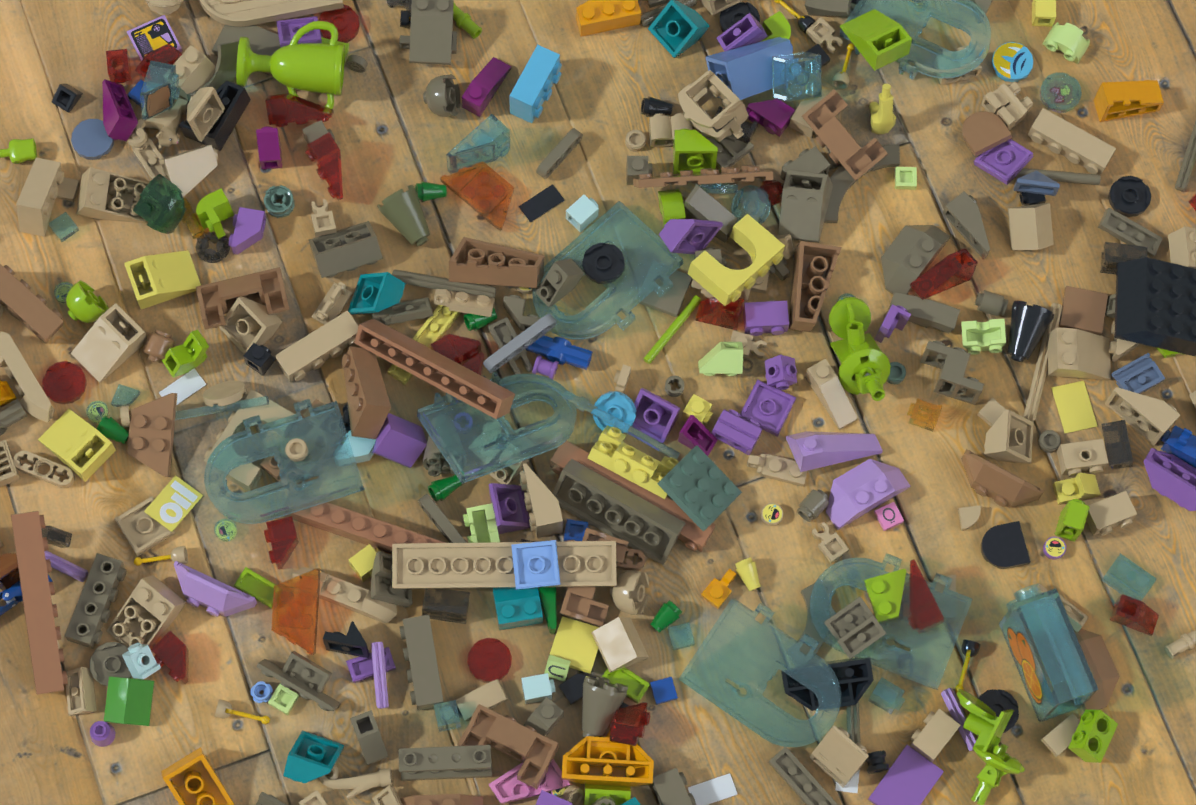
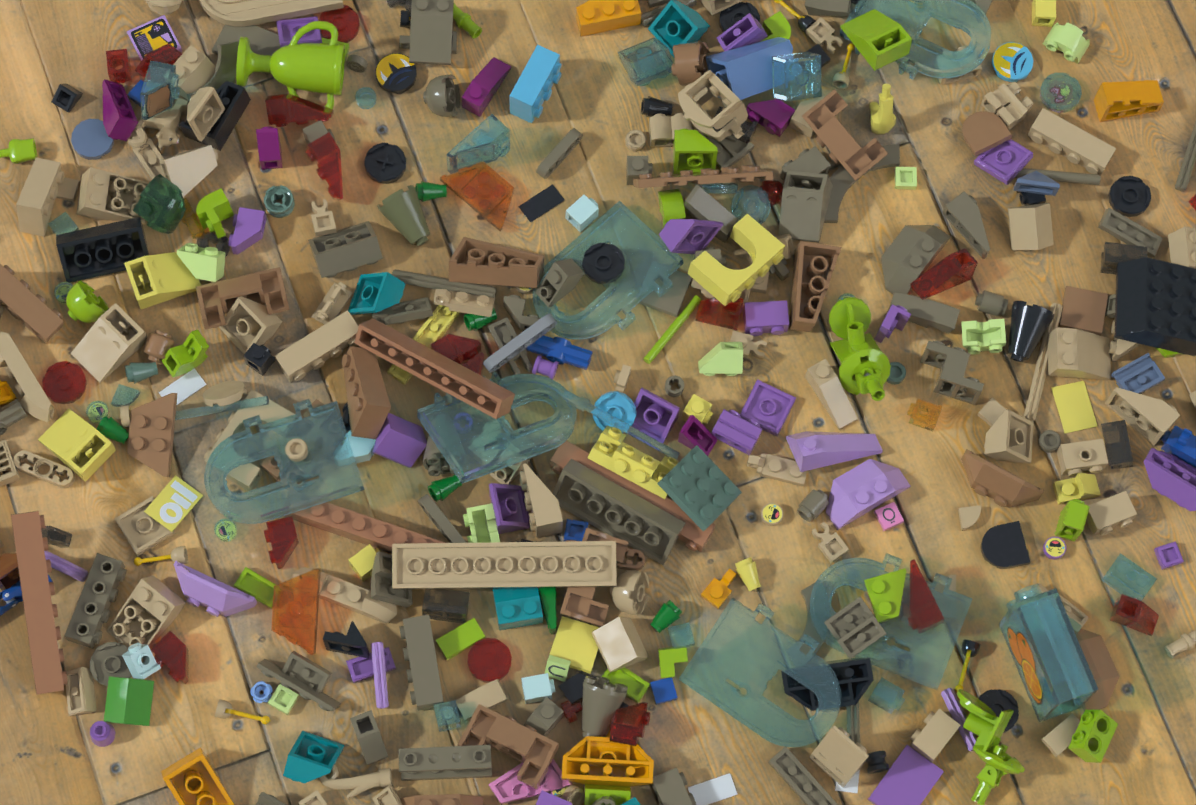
(101, 249): none -> black slope
(139, 371): none -> sand green cone
(203, 262): none -> yellowish green slope
(365, 98): none -> clear light blue tile
(385, 163): none -> black tile
(396, 73): none -> tile
(460, 639): none -> lime tile
(535, 564): light blue tile -> none
(570, 711): none -> clear red tile
(646, 61): none -> clear light blue slope
(668, 657): none -> lime piece
(689, 61): none -> medium nougat brick
(781, 372): medium lavender brick -> none
(1168, 555): none -> medium lavender tile

